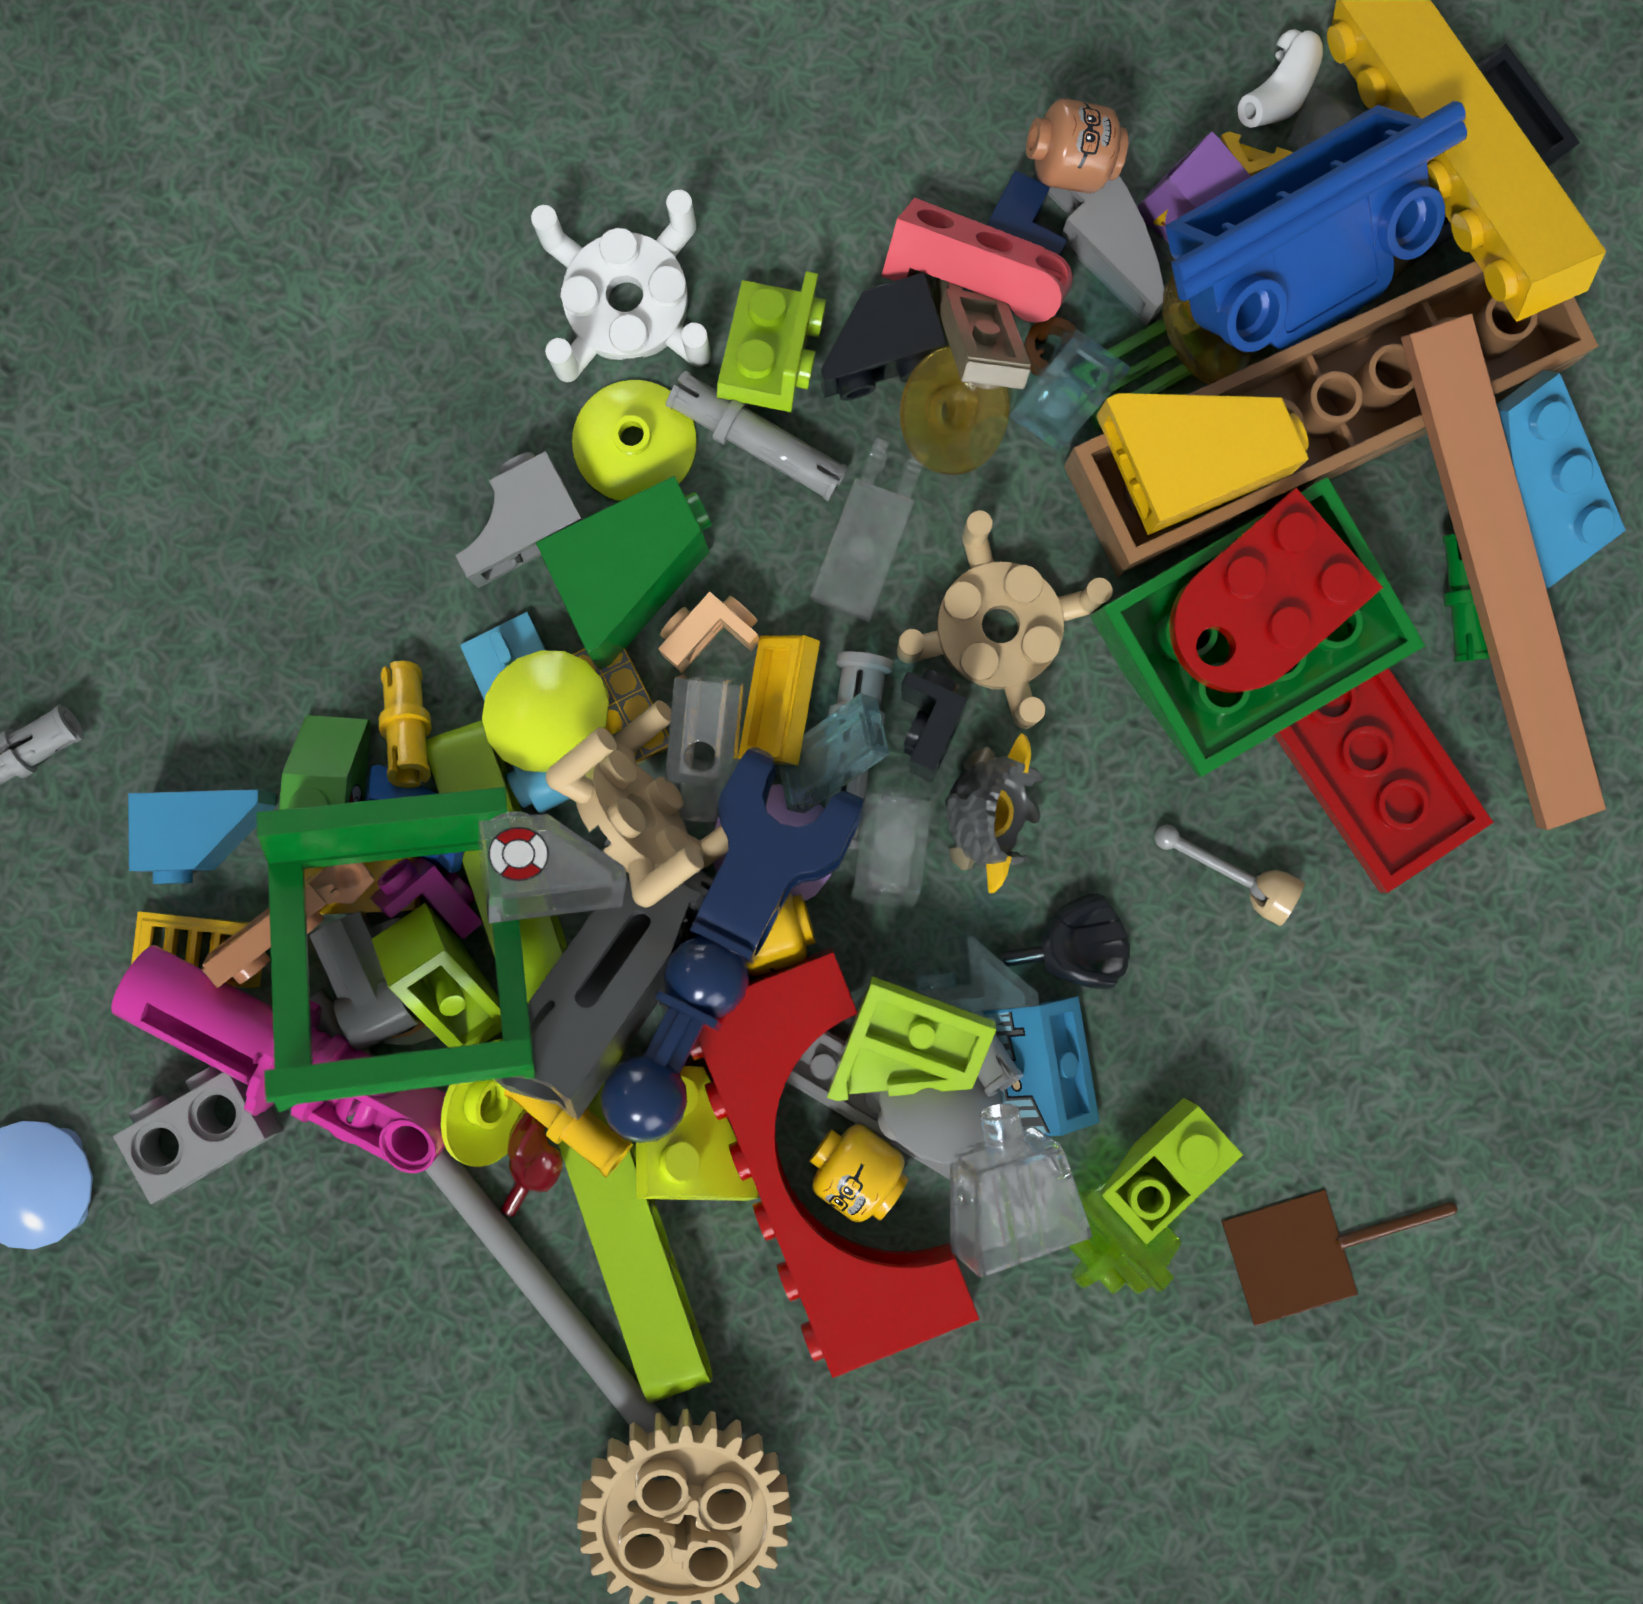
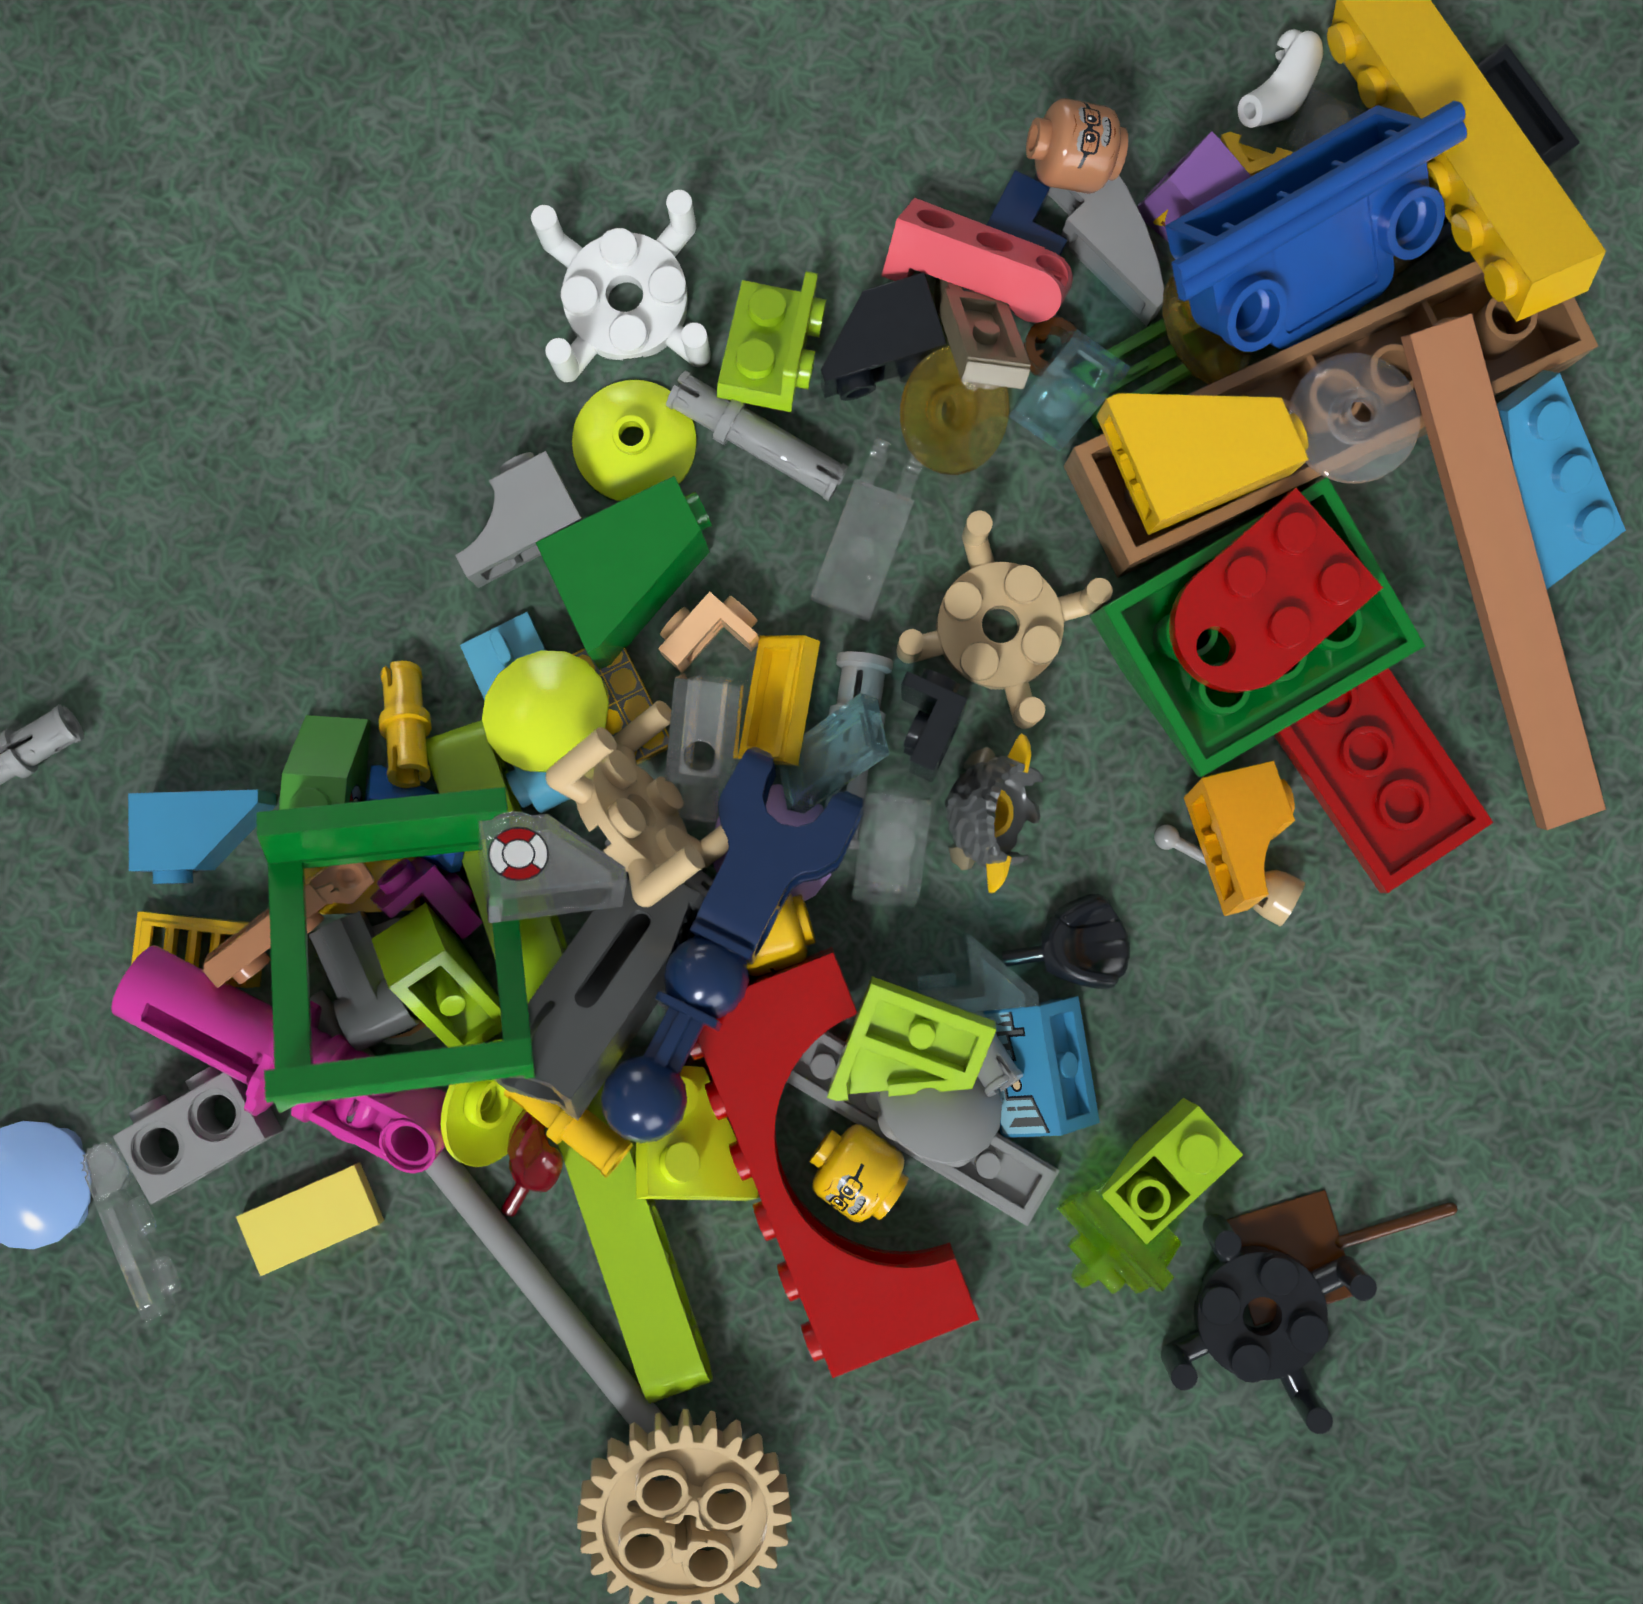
(127, 1227): none -> clear hinge
(310, 1219): none -> light yellow tile
(1012, 1196): clear torso -> none
(1234, 823): none -> light orange arch
(1284, 1343): none -> black plate
(1340, 443): none -> clear dish
(1467, 631): green pin -> none

